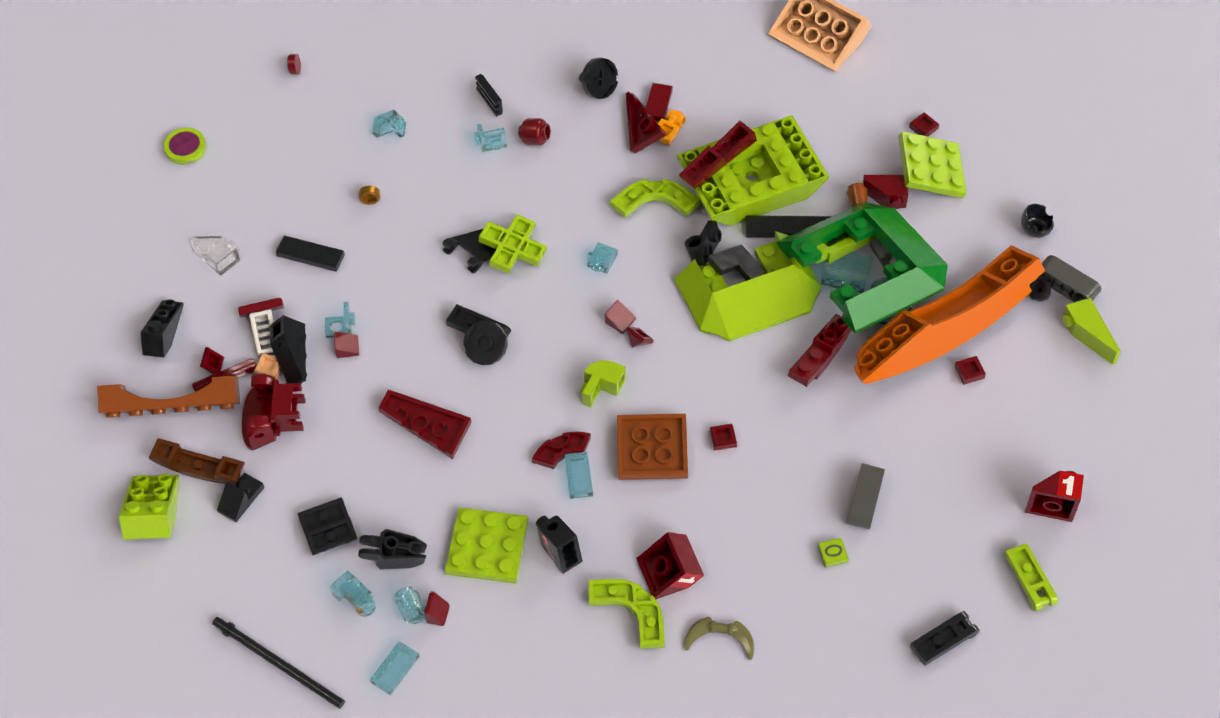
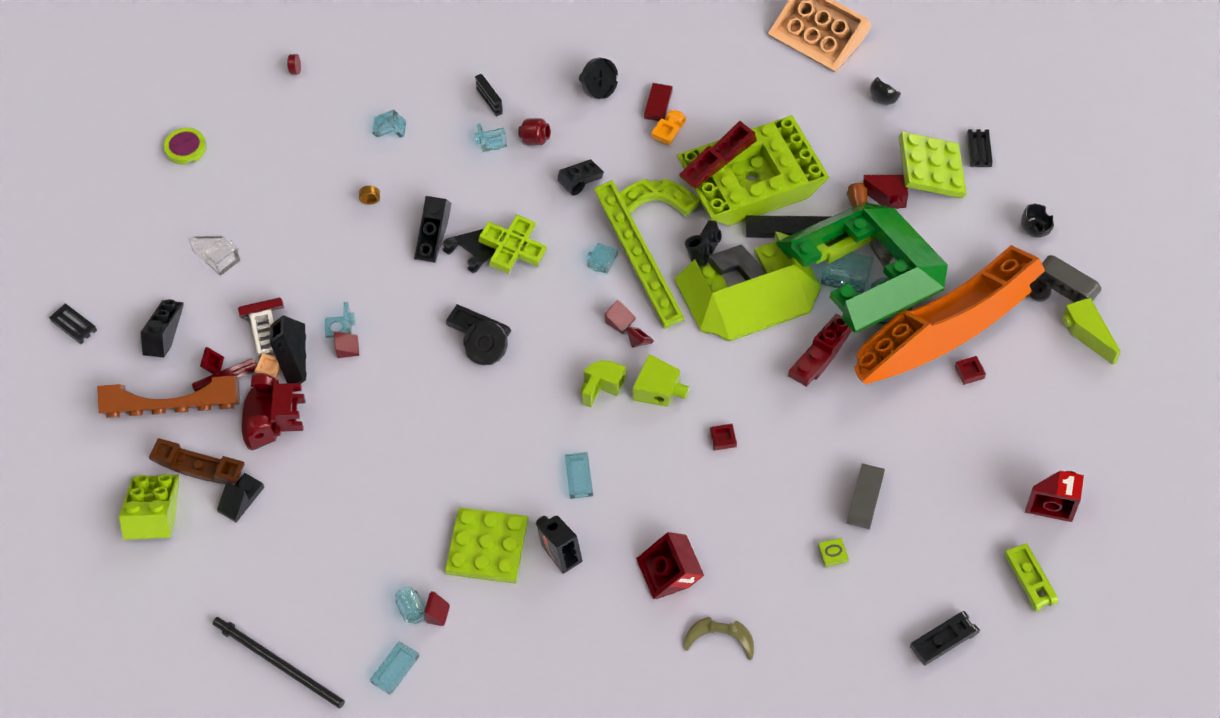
(83, 333): none -> black tile
(310, 253): black tile -> none
(327, 526): black slope -> none
(355, 592): clear light blue leg -> none
(393, 550): black hinge -> none
(429, 422): dark red wing -> none
(432, 228): none -> black slope
(554, 450): dark red tile -> none
(576, 176): none -> black plate
(634, 598): lime plate -> none
(639, 254): none -> lime tile
(641, 124): dark red wing -> none
(652, 446): dark orange plate -> none
(658, 383): none -> lime torso
(883, 92): none -> black hair
(924, 125): dark red tile -> none
(979, 135): none -> black tile

